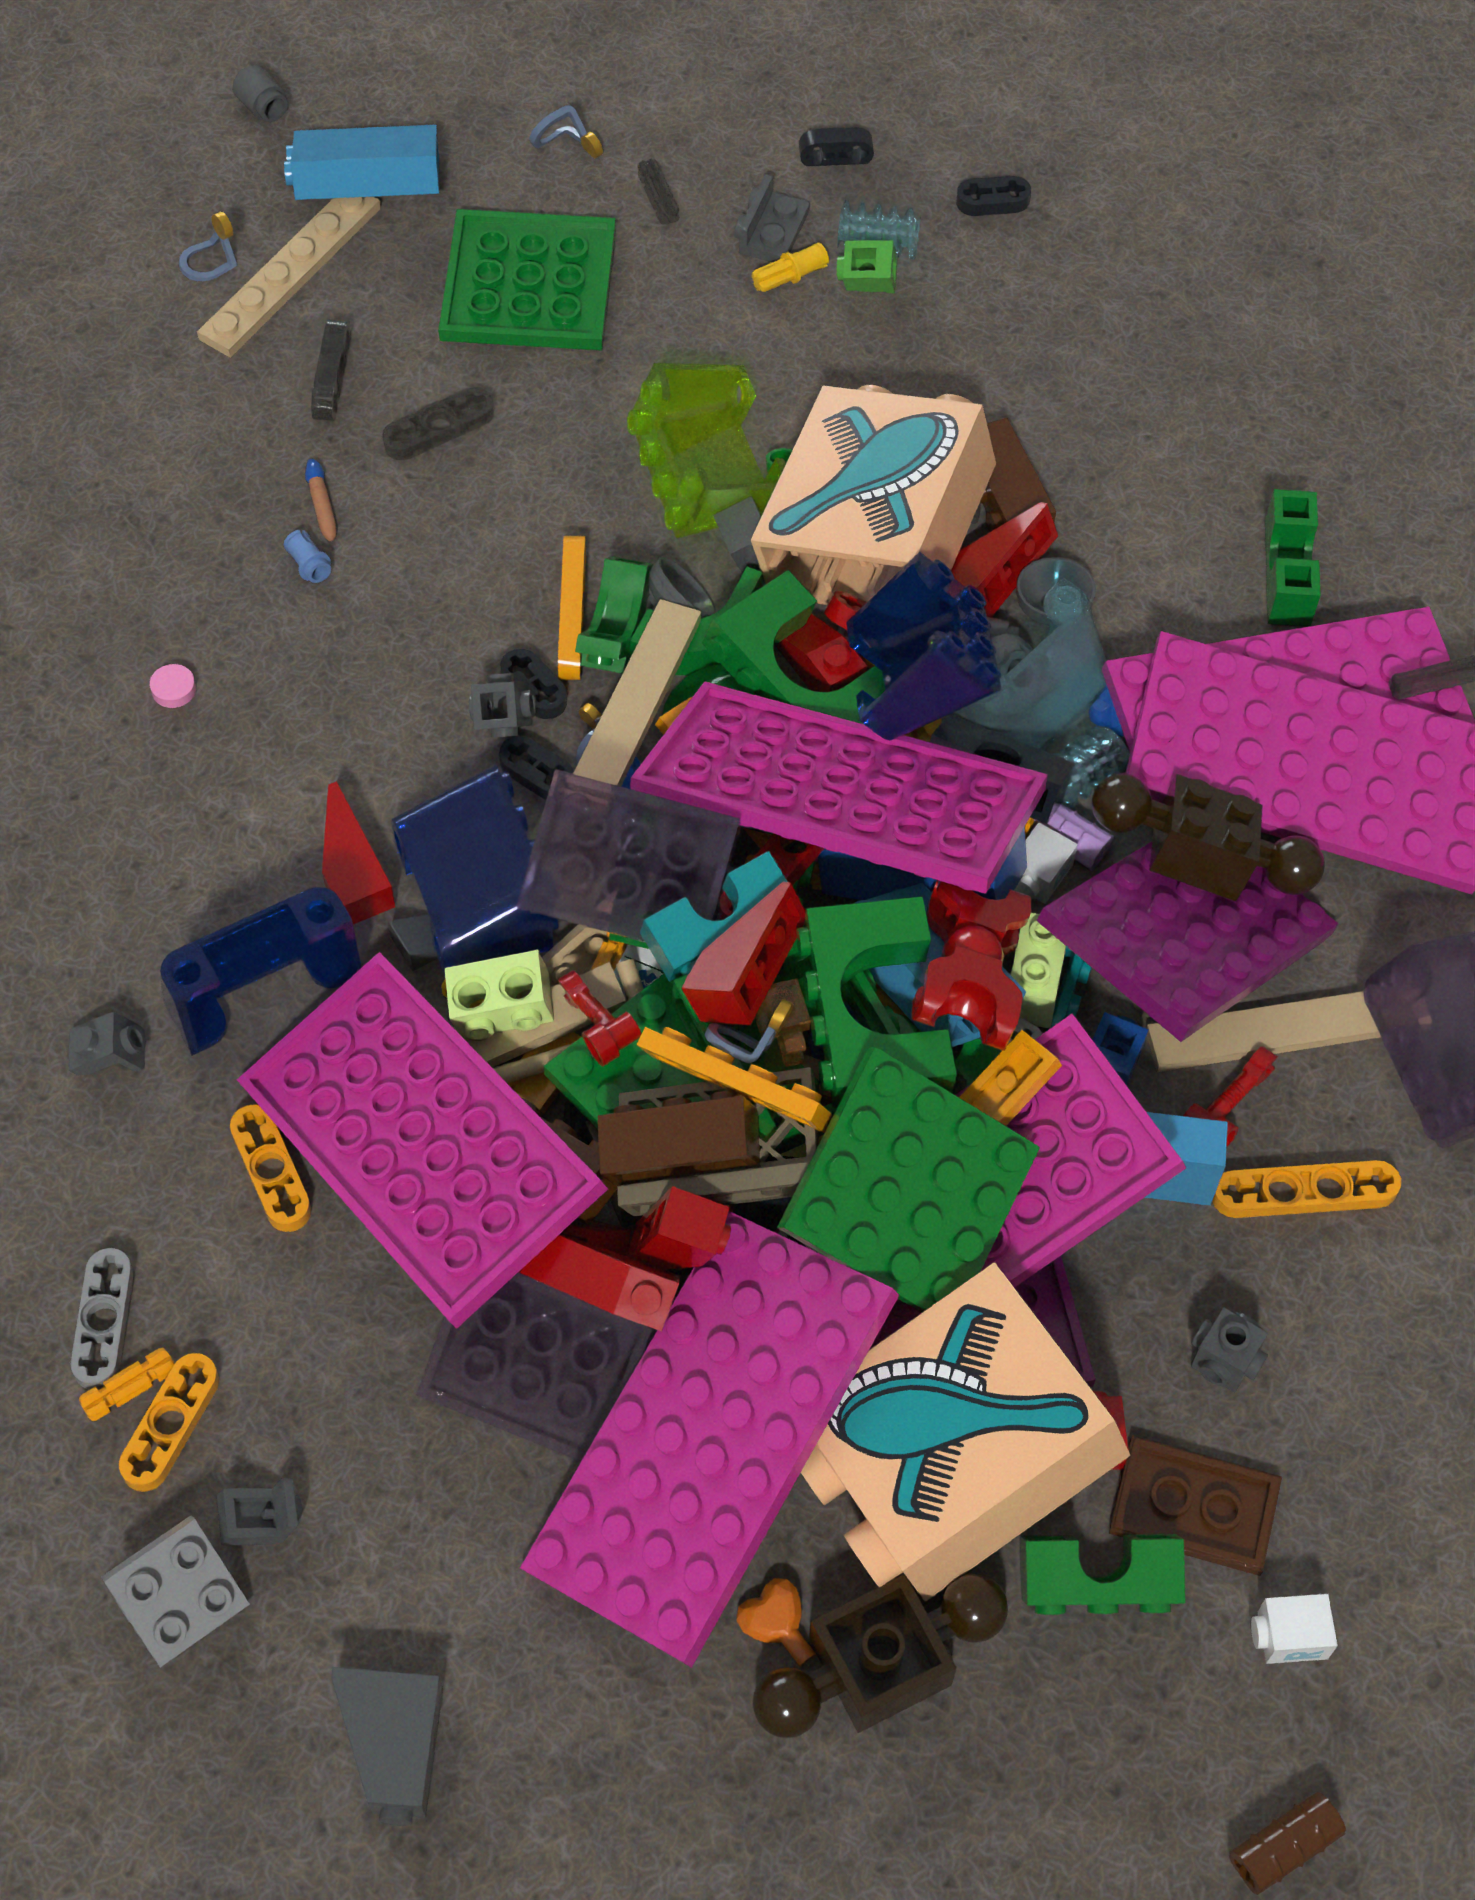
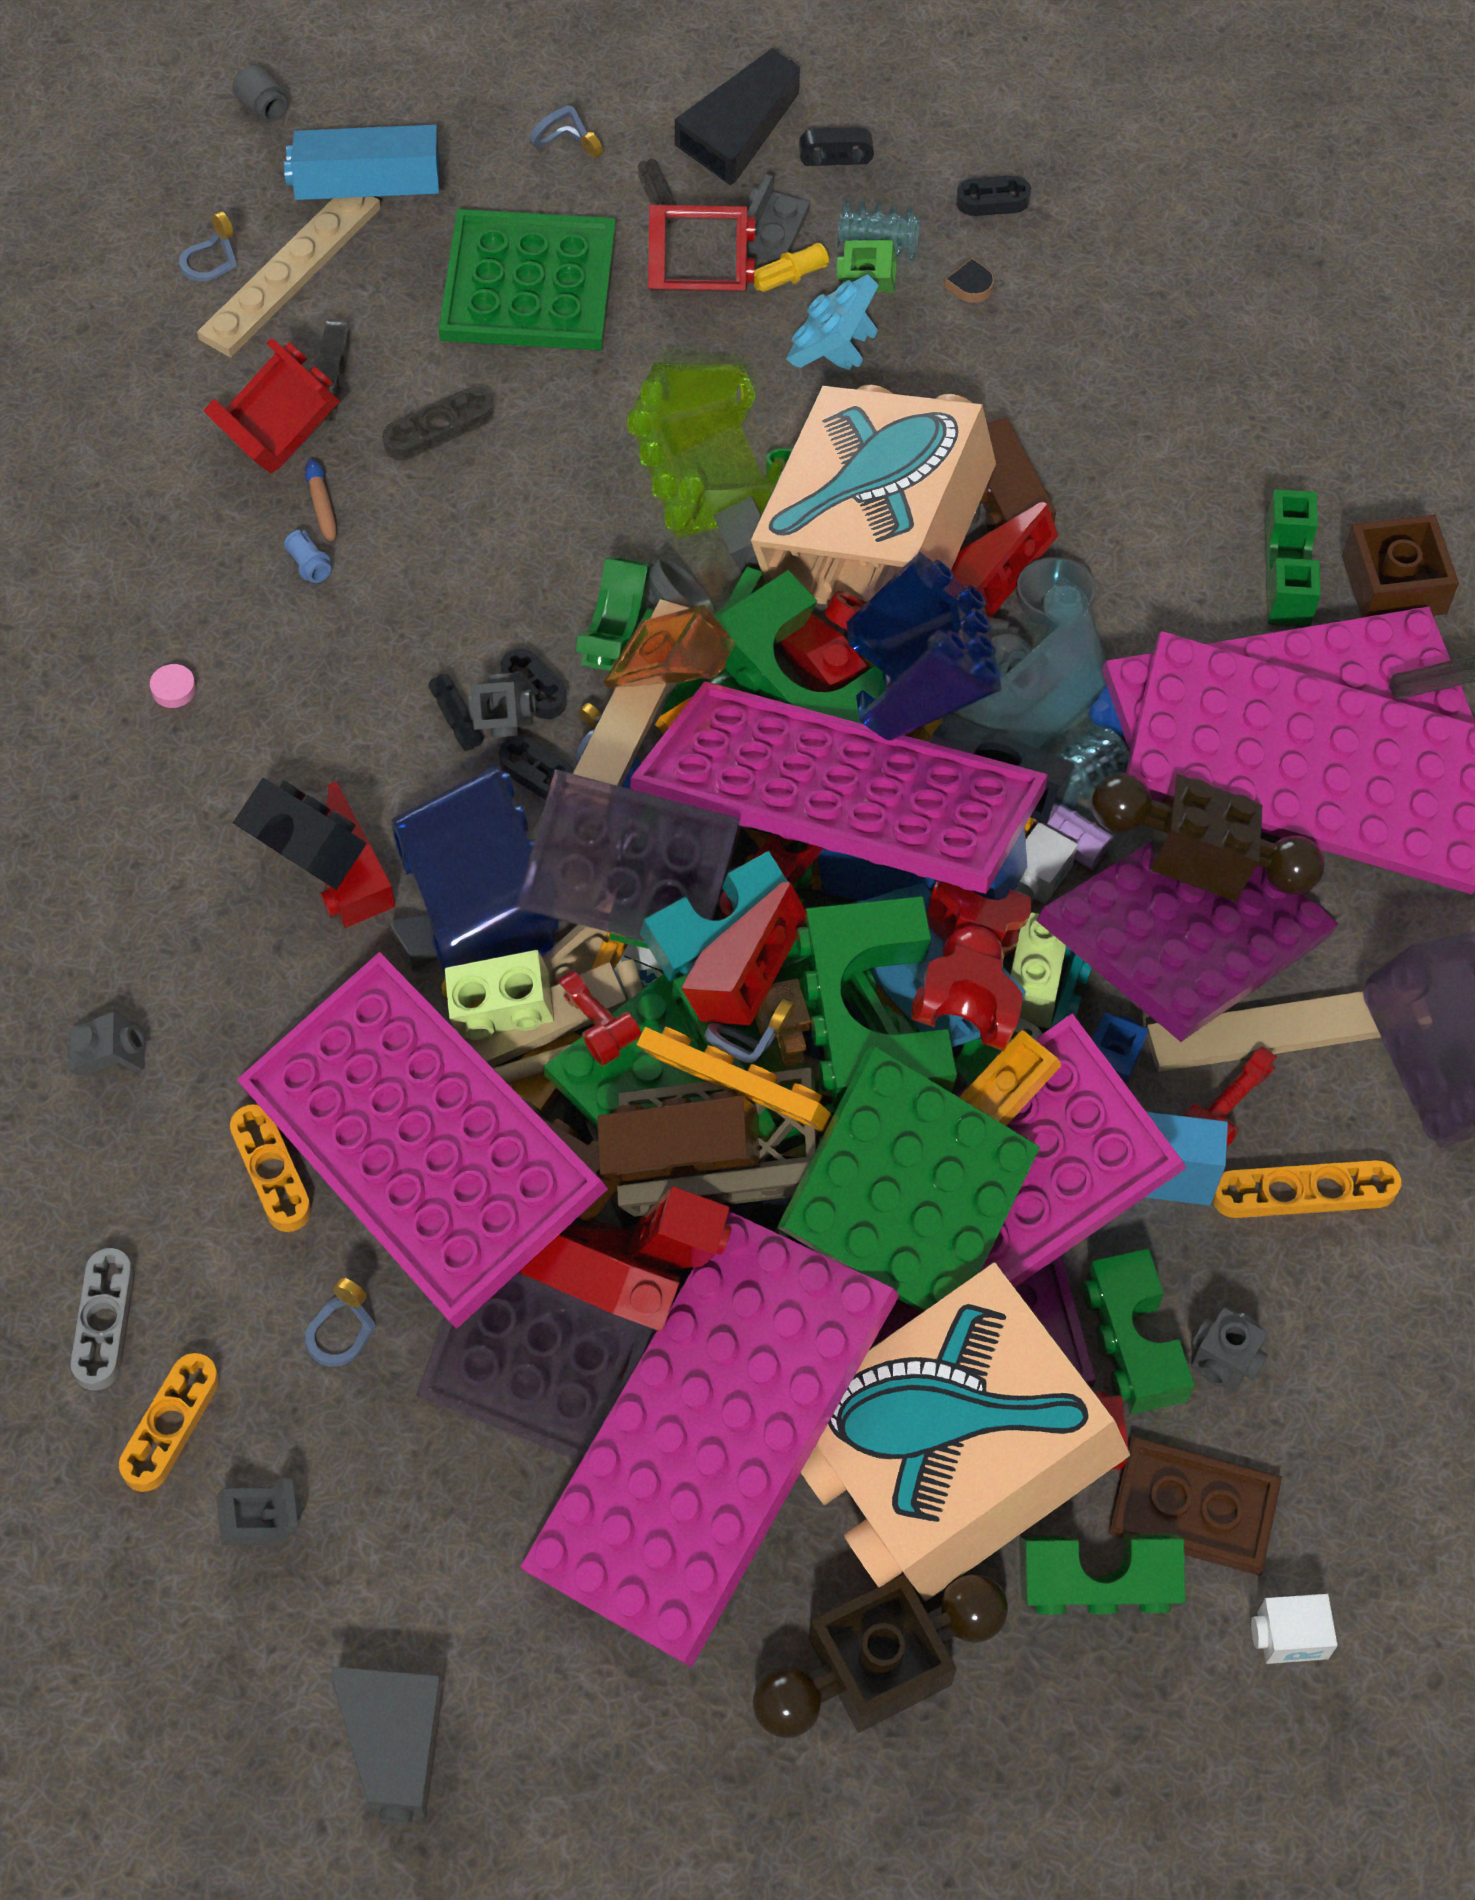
(126, 1384): light orange axle -> none
(175, 1591): light grey plate -> none
(276, 408): none -> red panel
(301, 830): none -> black arch
(301, 928): clear blue windscreen -> none
(347, 1294): none -> sand blue piece
(455, 712): none -> black axle
(571, 606): light orange beam -> none
(657, 247): none -> red window
(672, 650): none -> clear orange slope
(738, 116): none -> black slope
(776, 1619): orange rock -> none
(832, 325): none -> medium azure plate
(971, 282): none -> black tile
(1146, 1371): none -> green arch
(1287, 1842): reddish brown axle -> none
(1400, 566): none -> reddish brown brick

